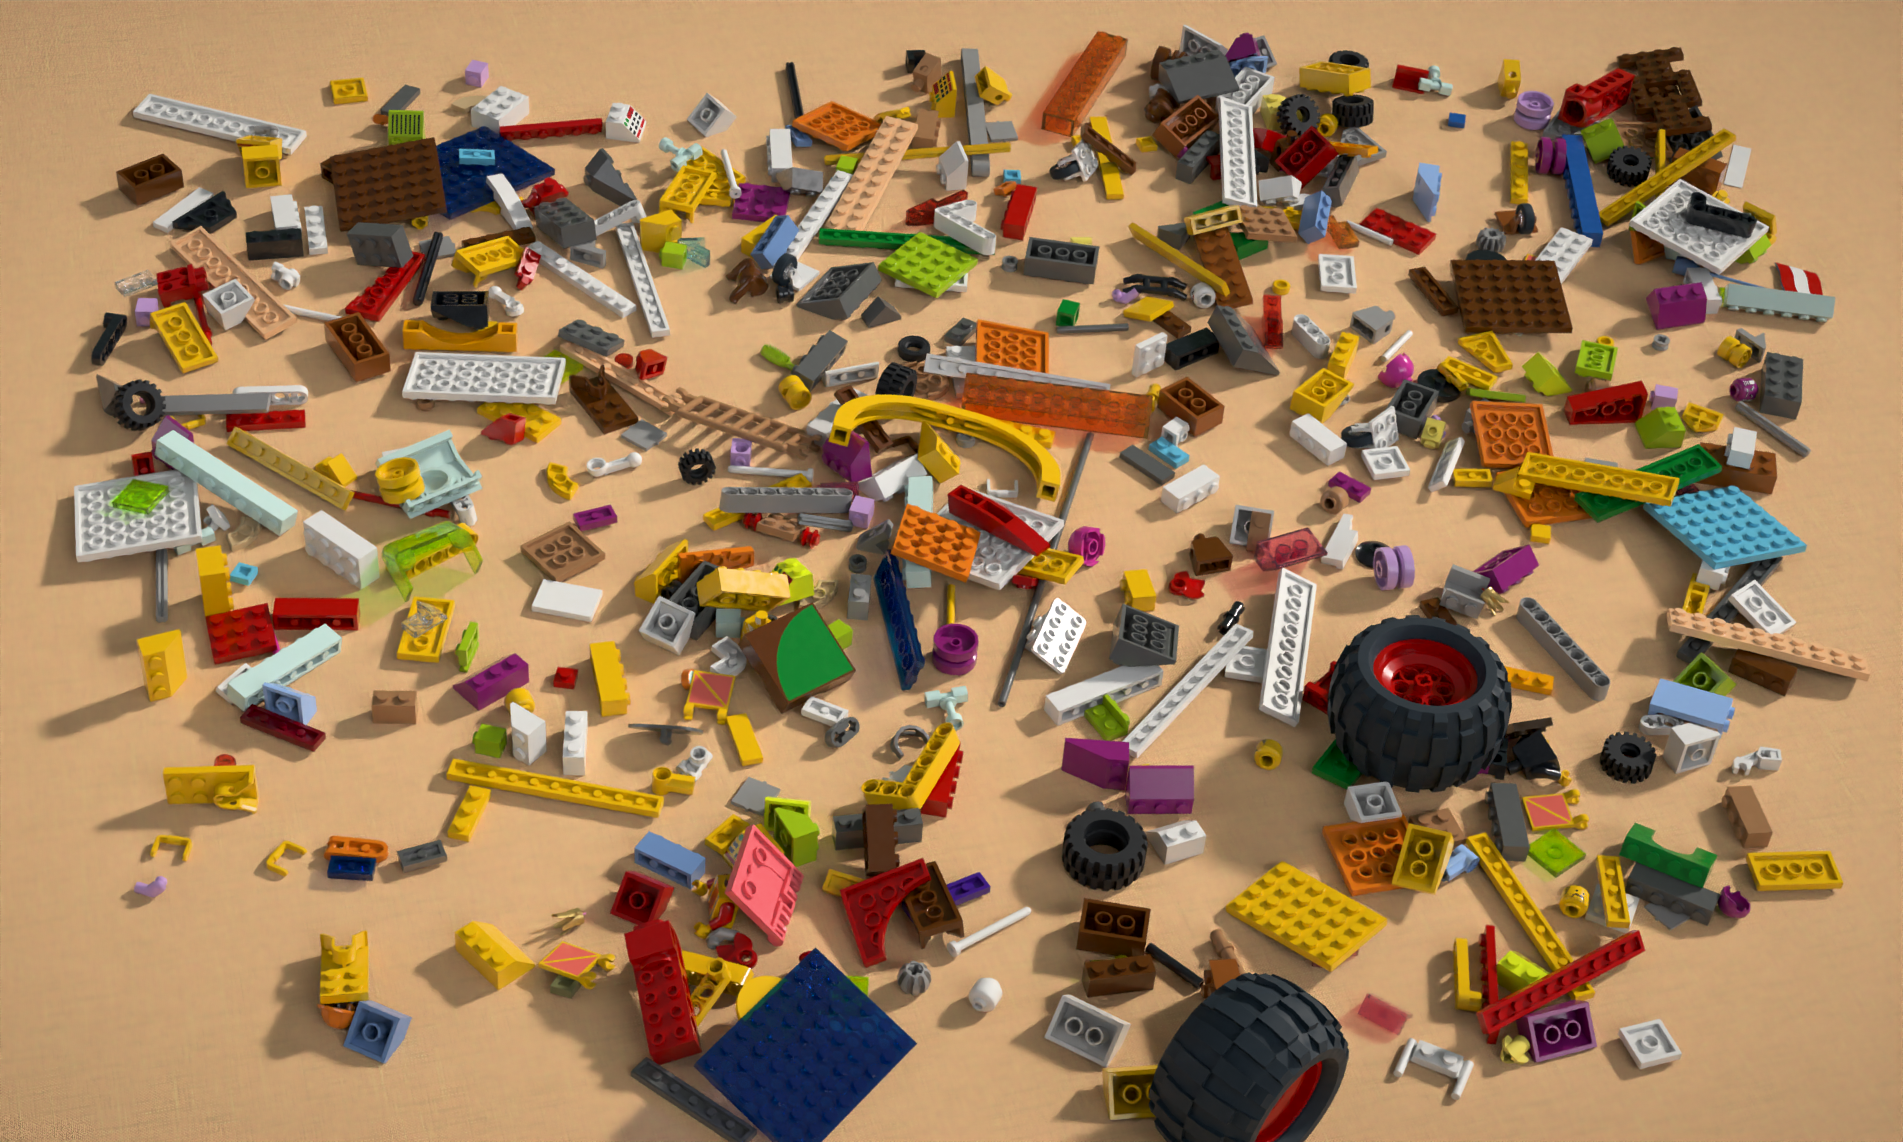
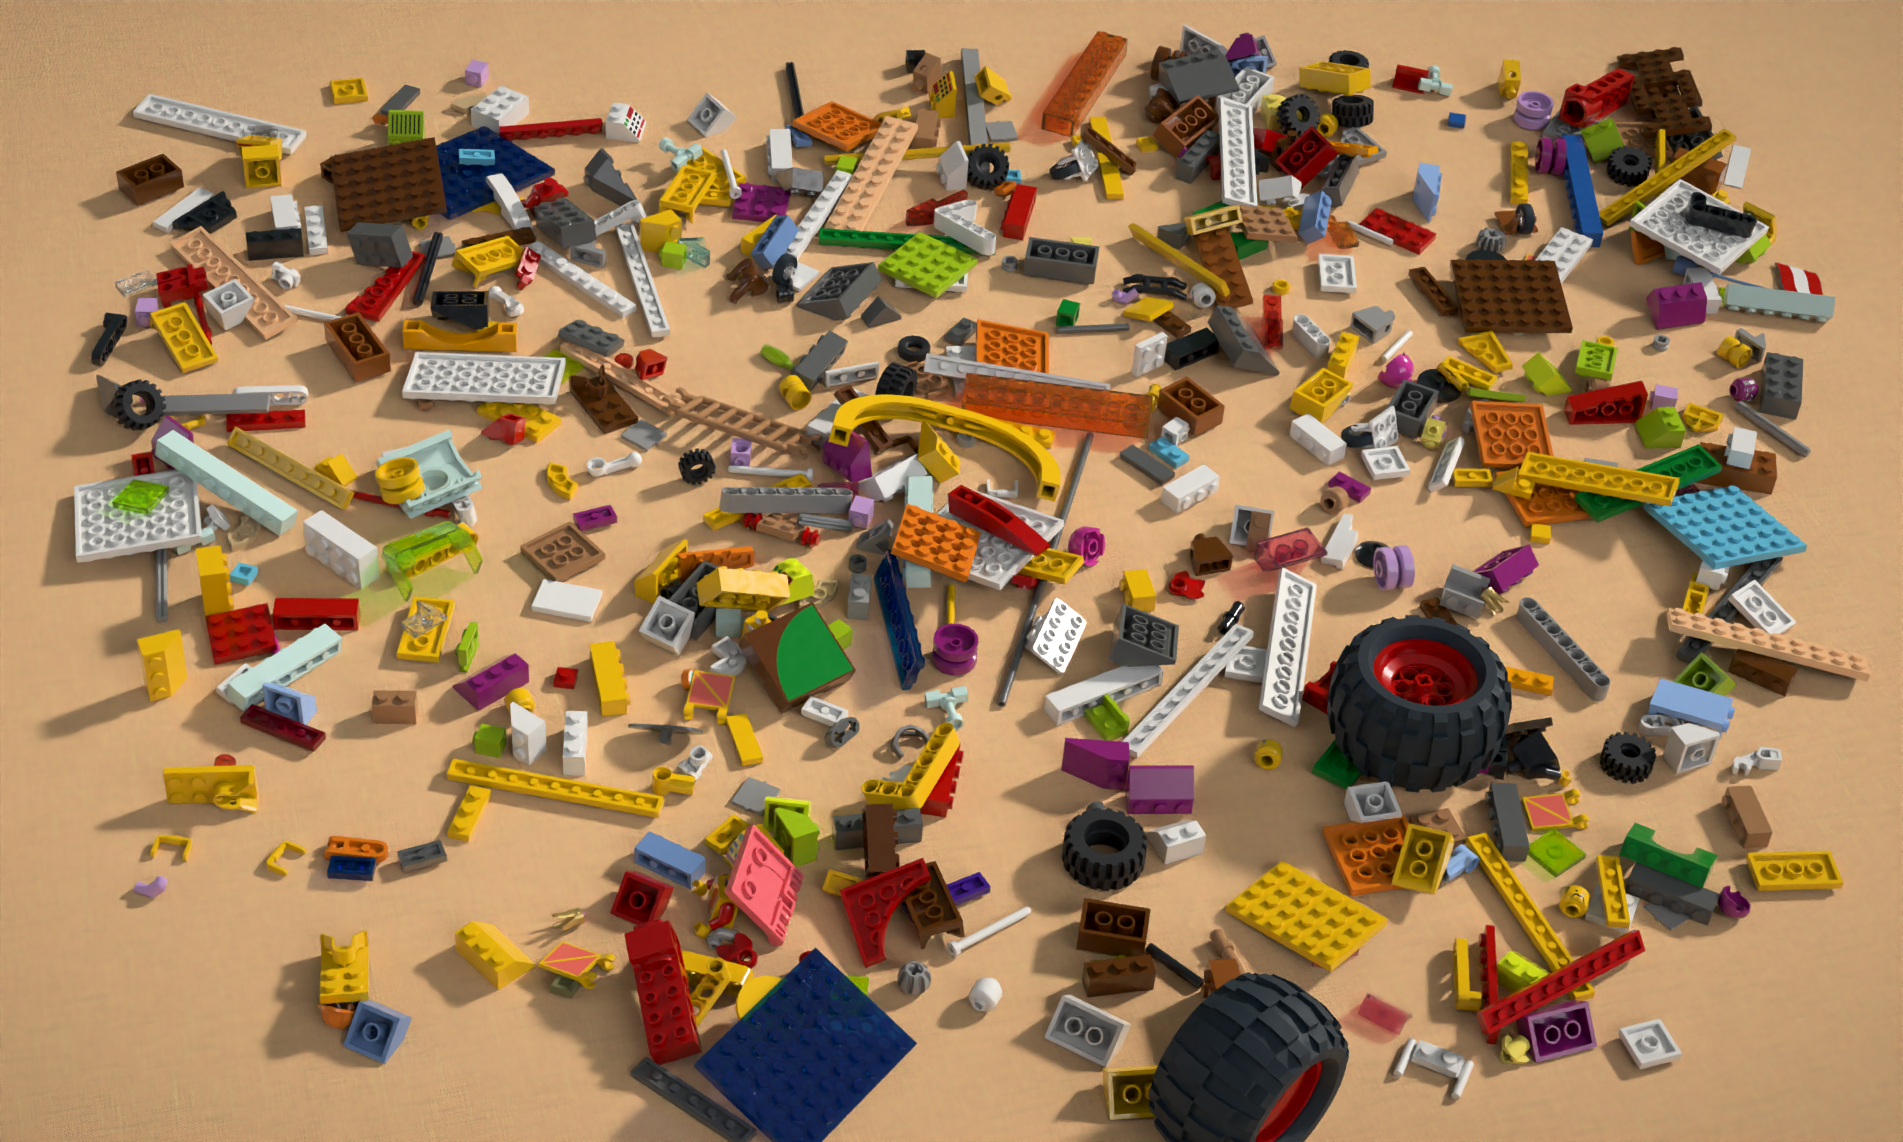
(990, 155): none -> black tyre

